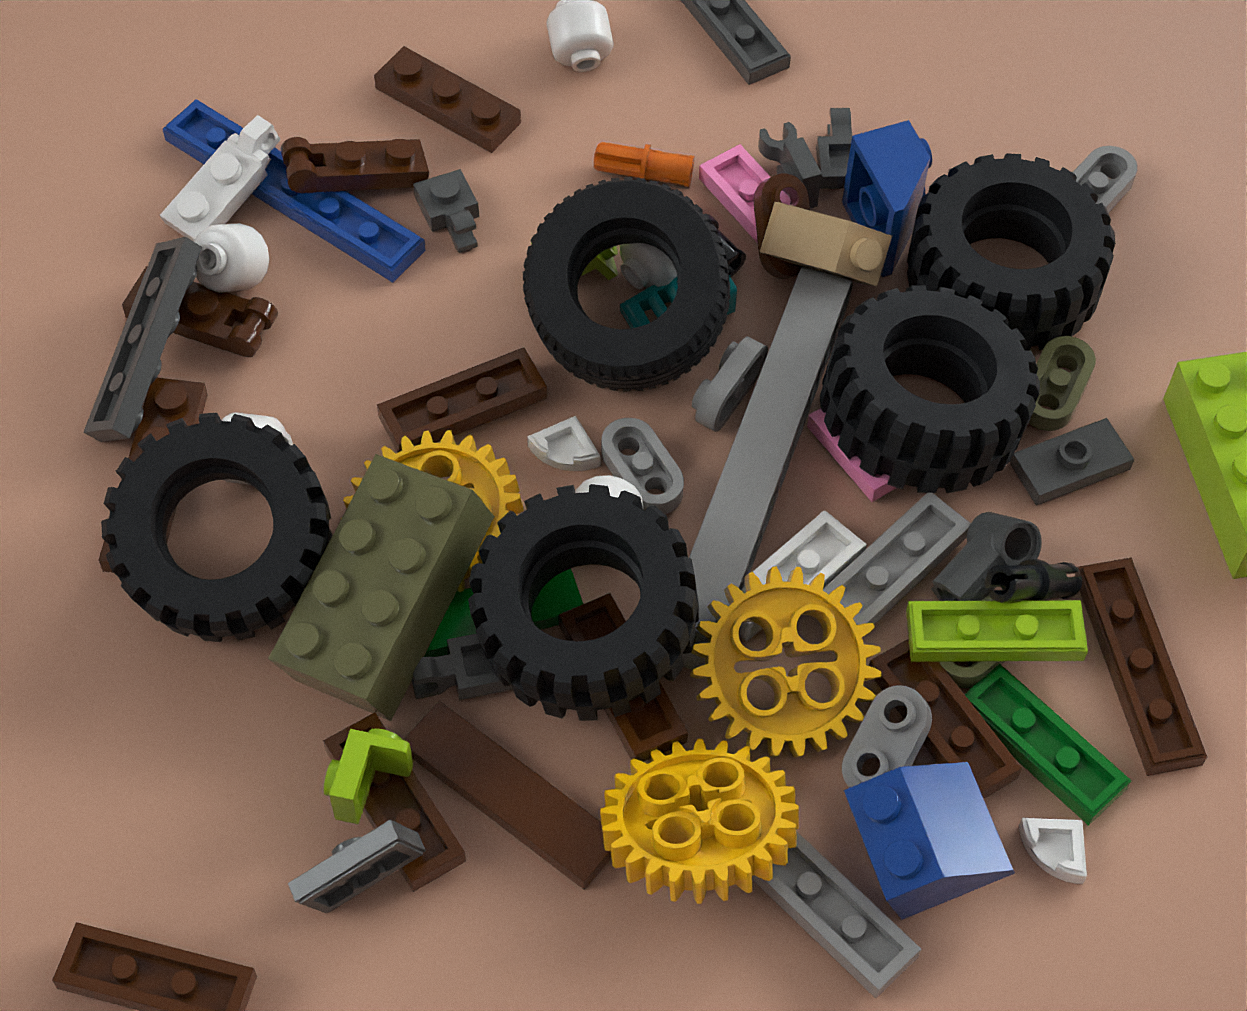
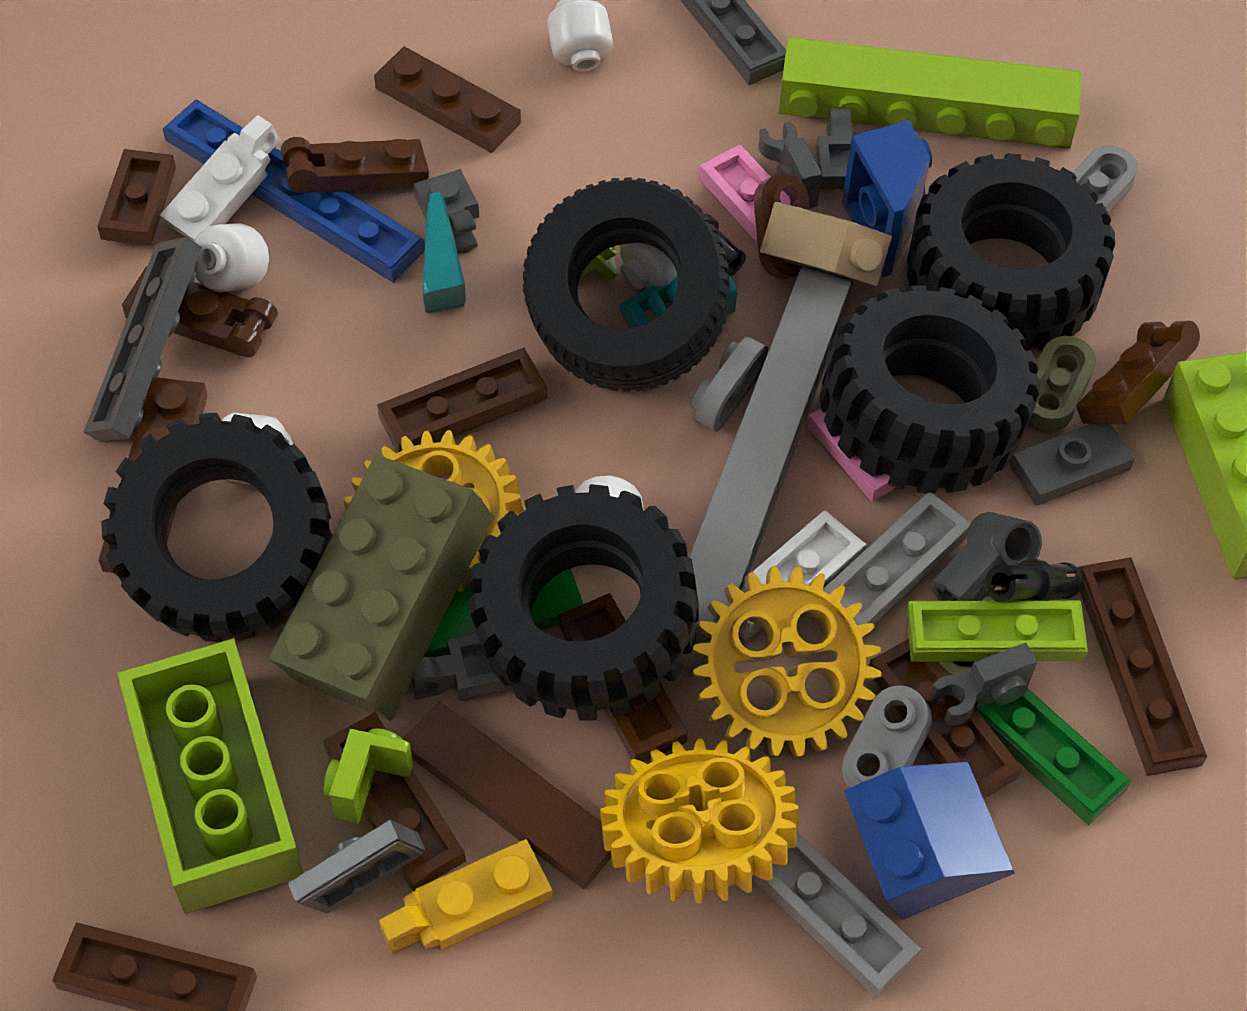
(136, 197): none -> reddish brown plate
(209, 776): none -> lime brick
(442, 273): none -> teal slope
(469, 900): none -> yellow hinge
(565, 446): white tile -> none
(644, 163): orange axle -> none
(647, 468): light grey plate -> none
(932, 92): none -> lime brick
(995, 678): none -> dark grey plate
(1056, 847): white tile -> none
(1139, 372): none -> reddish brown plate

